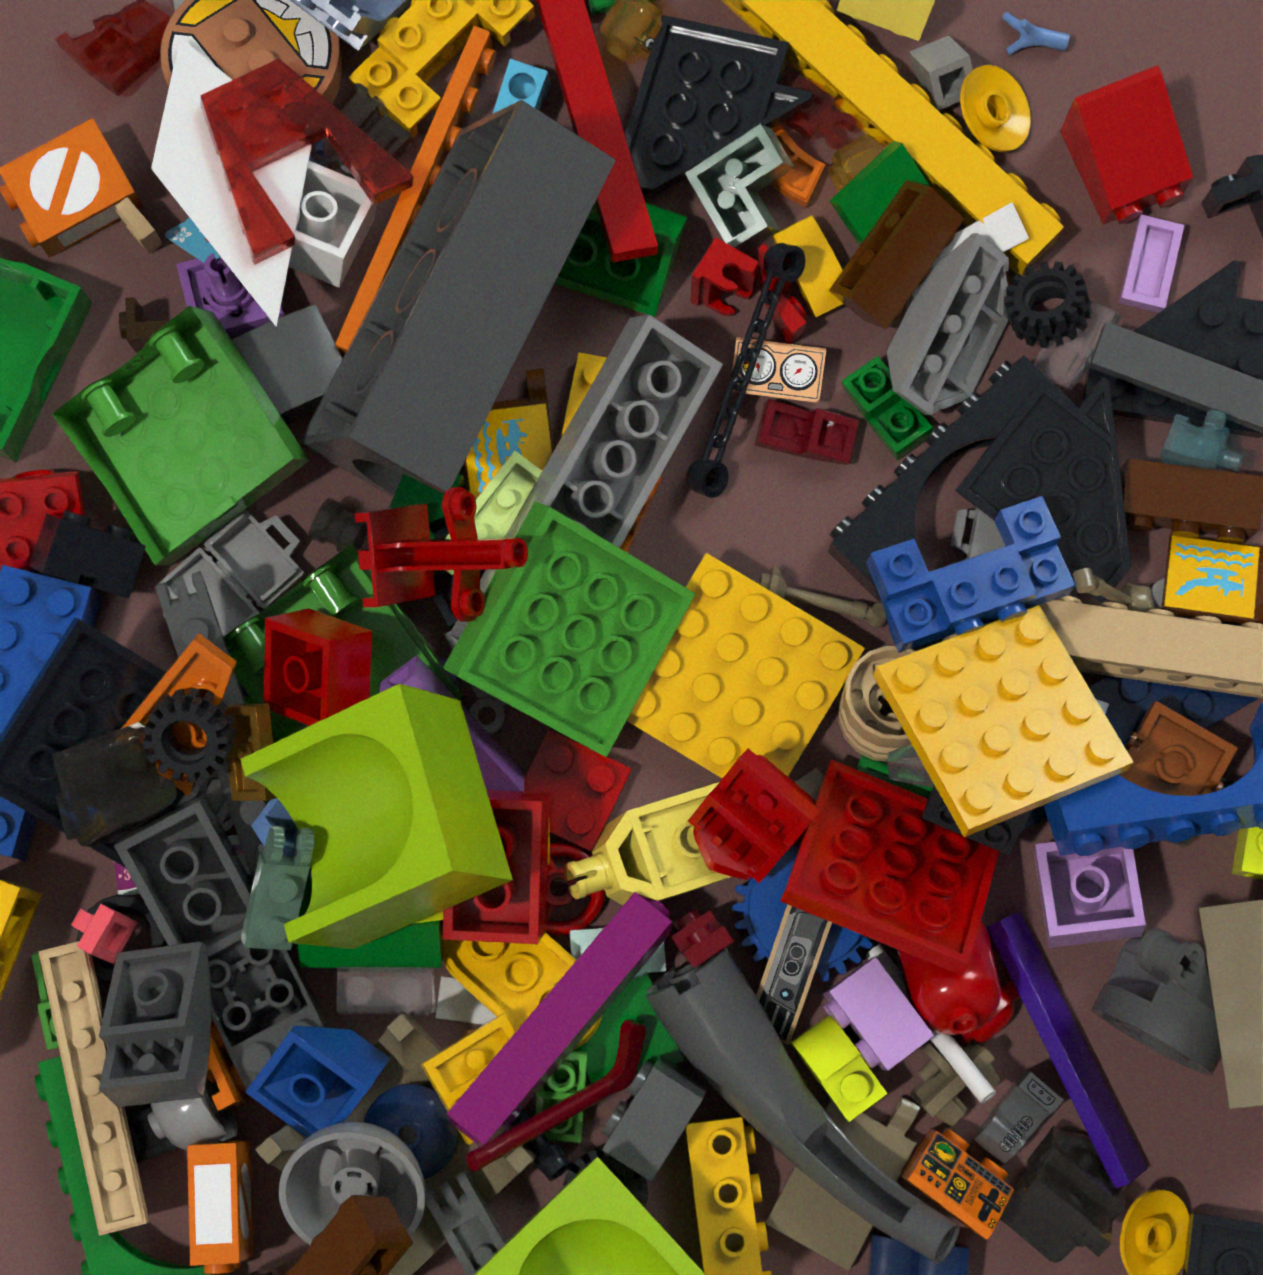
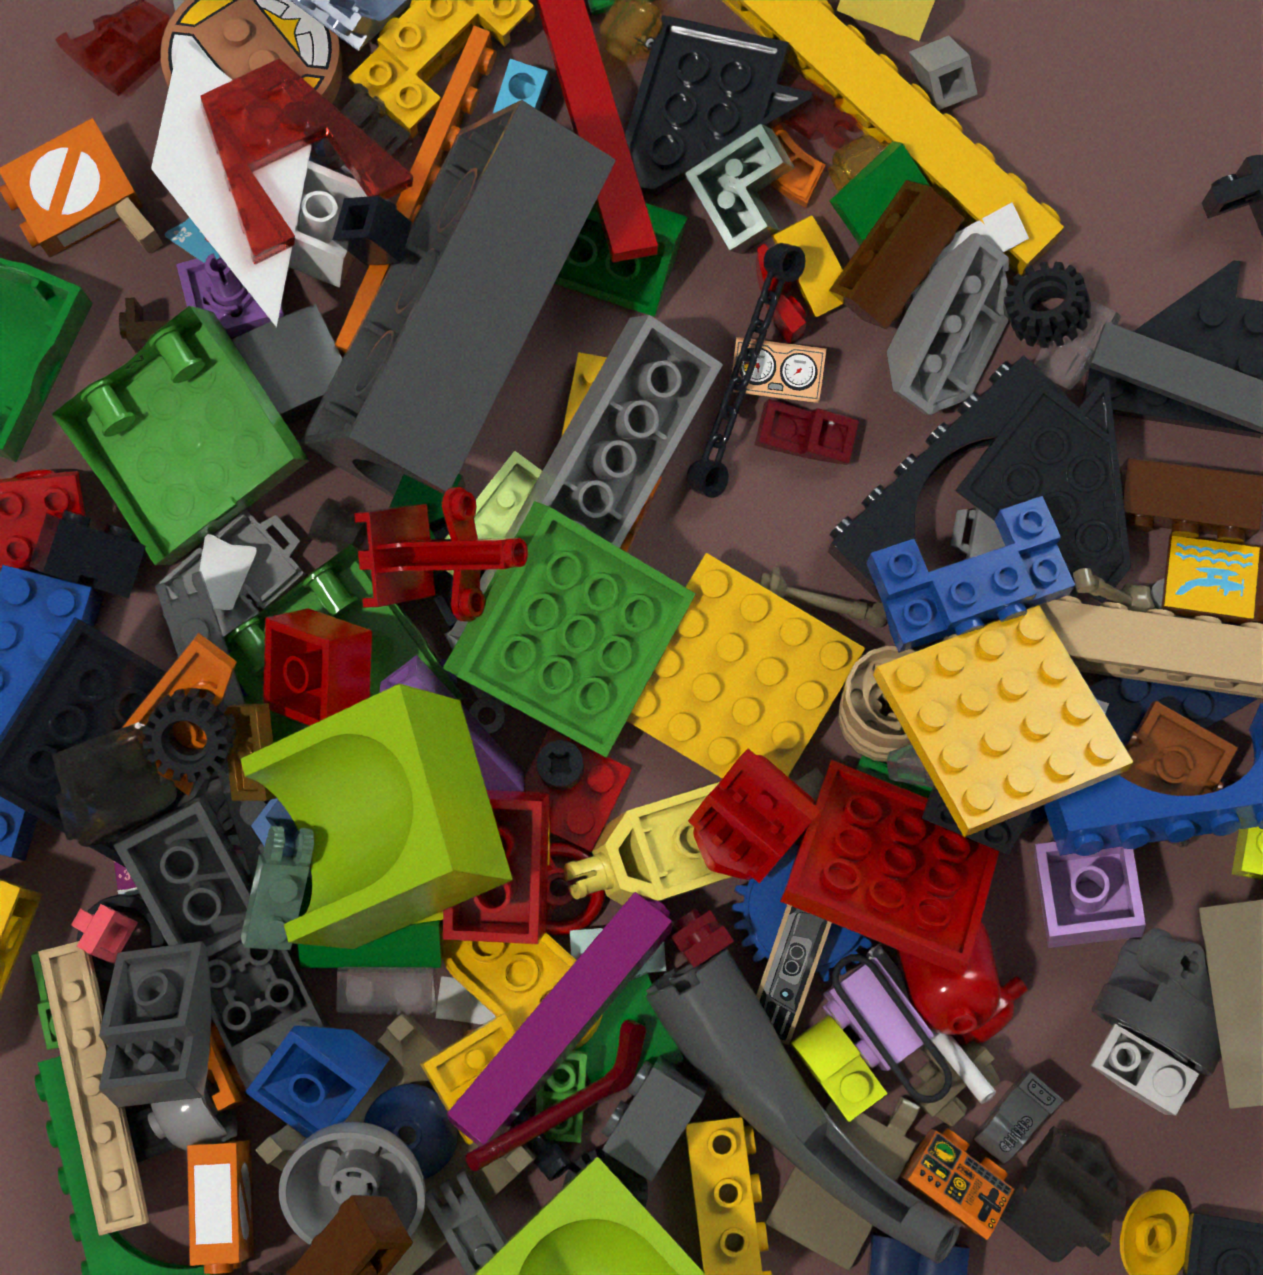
(225, 570): none -> white sticker
(372, 230): none -> black brick
(511, 427): yellow flag -> none
(561, 777): none -> black wheel
(723, 270): red hinge -> none
(889, 415): green slope -> none
(909, 1017): none -> black piece
(995, 108): yellow dish -> none
(1034, 35): medium blue bar -> none
(1067, 1049): dark purple tile -> none
(1128, 146): red slope -> none
(1144, 1071): none -> white slope
(1151, 263): lavender tile -> none
(1200, 446): clear light blue piece -> none

